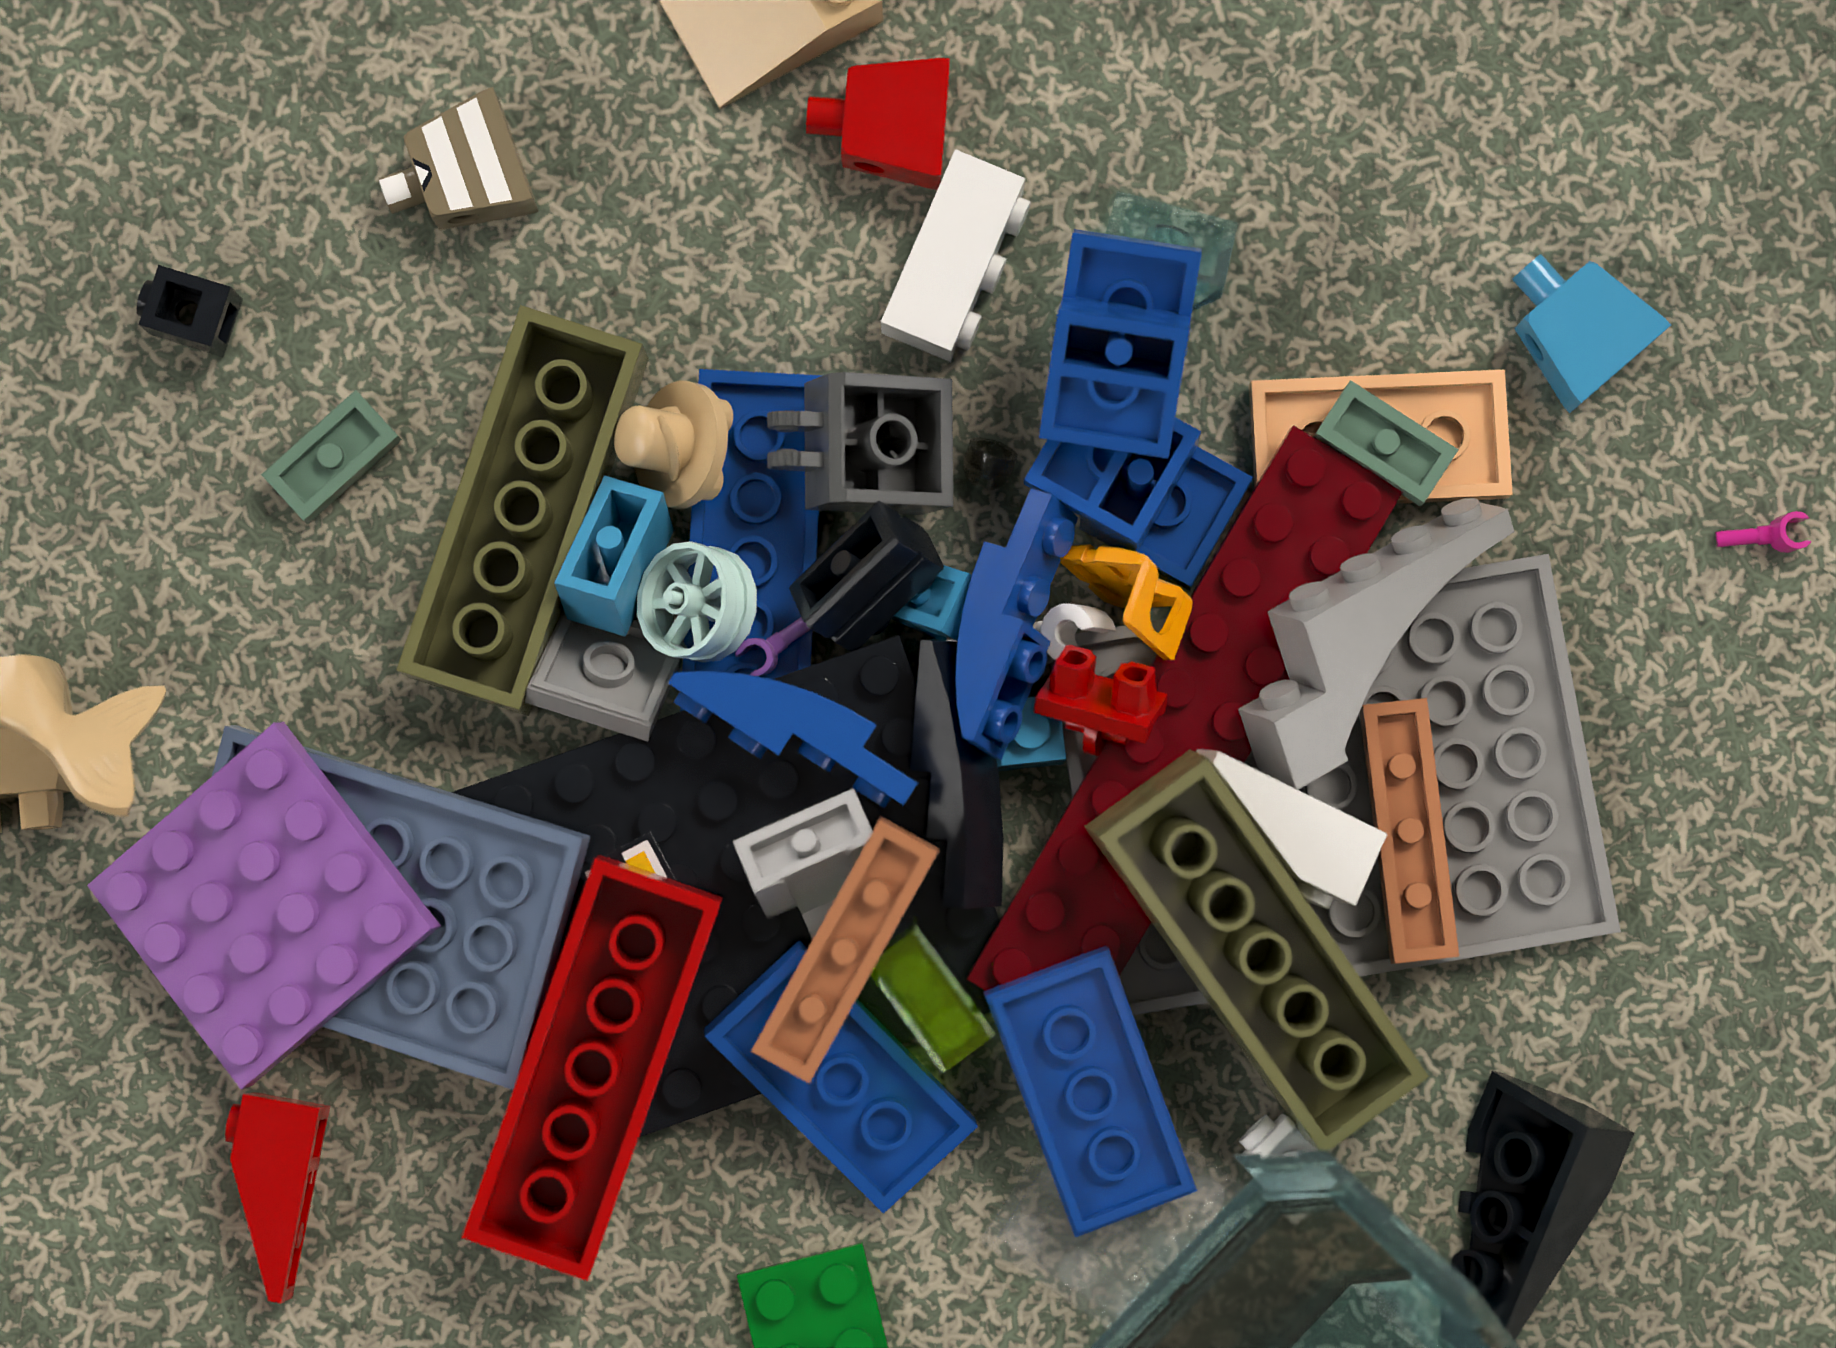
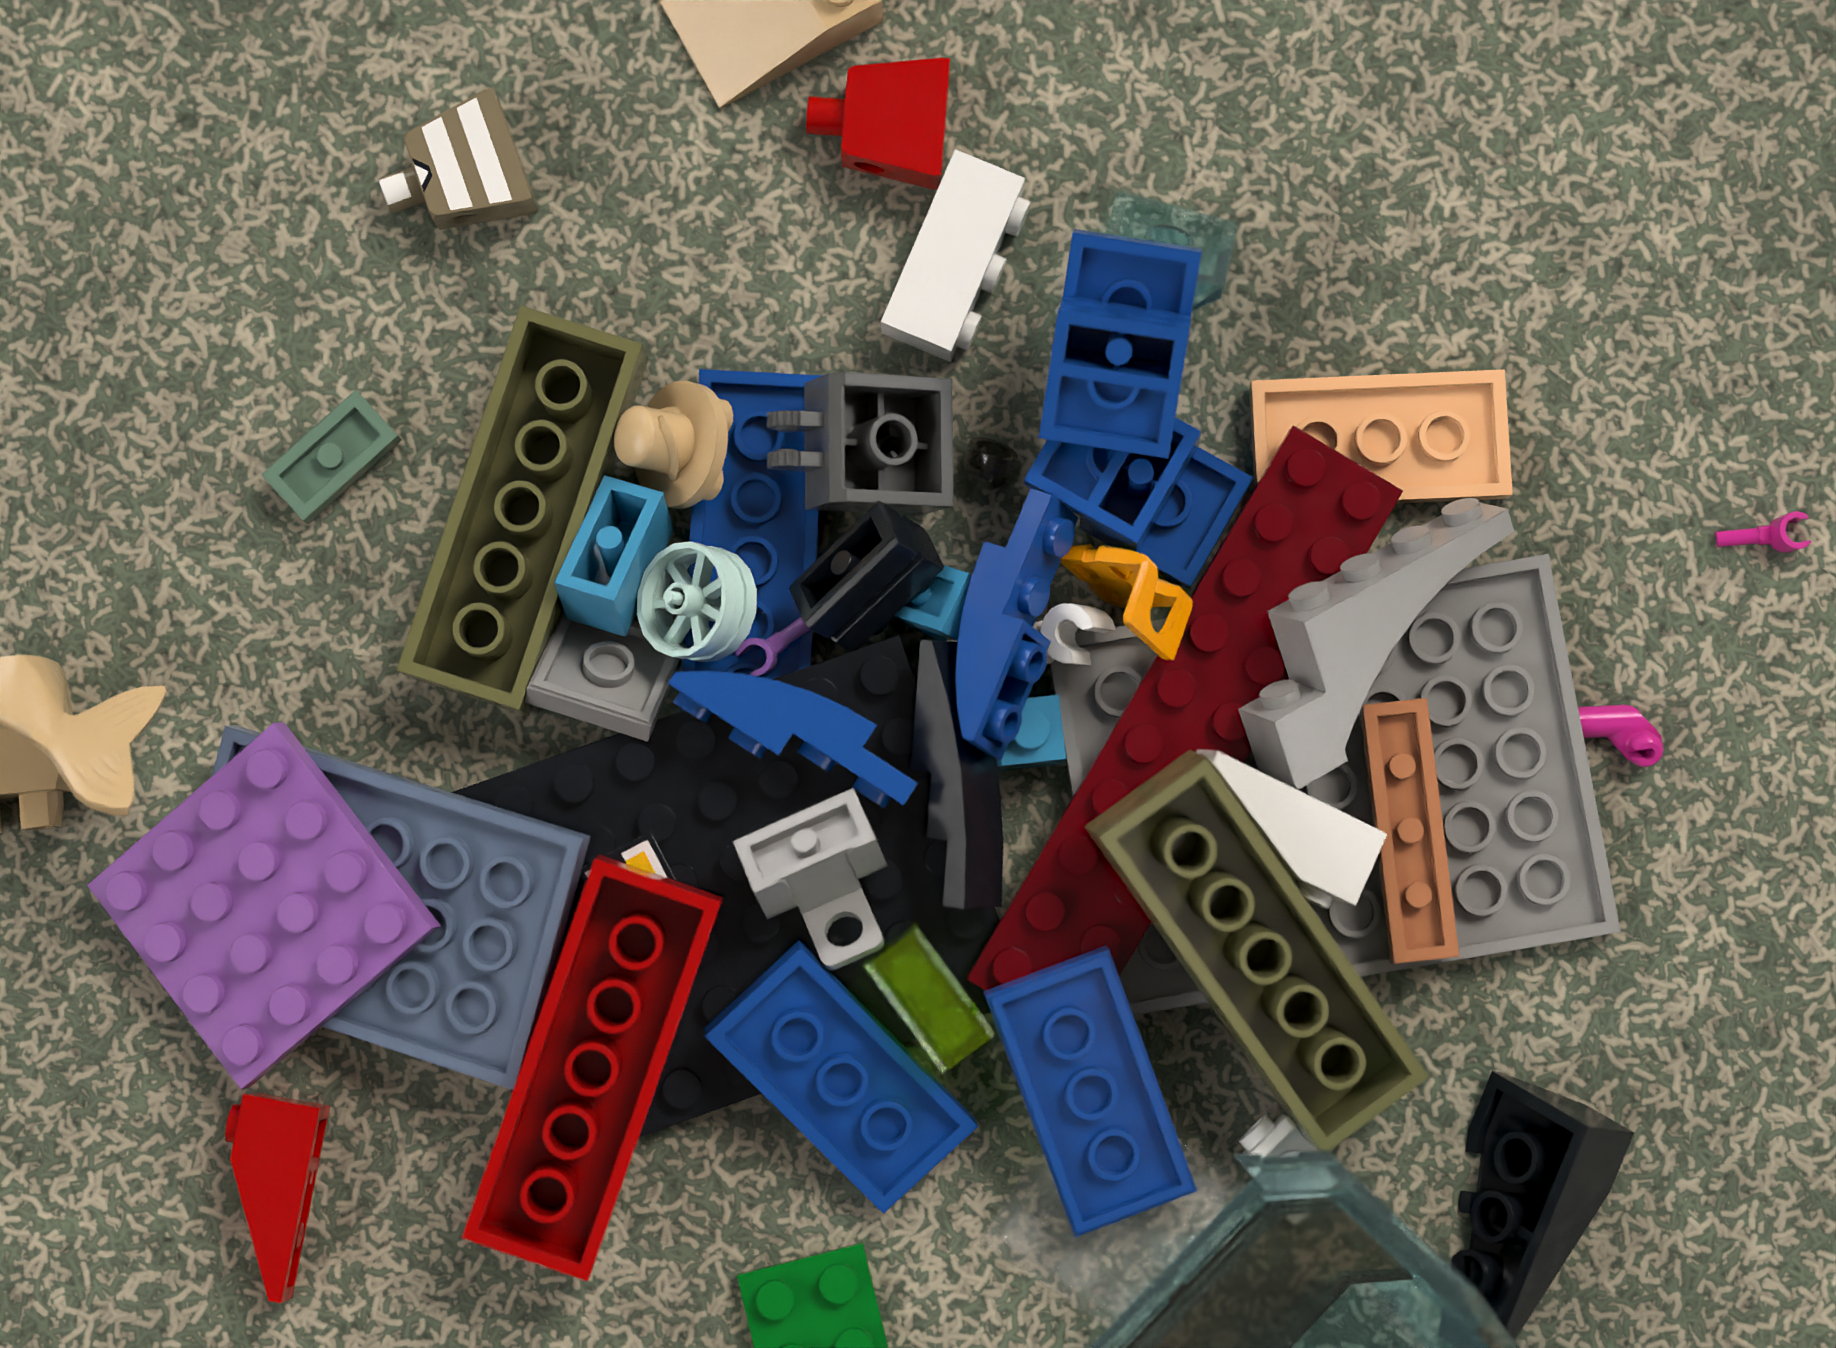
(172, 290): black brick -> none
(845, 949): nougat plate -> none
(1099, 705): red hips -> none
(1386, 442): sand green plate -> none
(1582, 327): dark azure torso -> none
(1625, 730): none -> dark pink arm

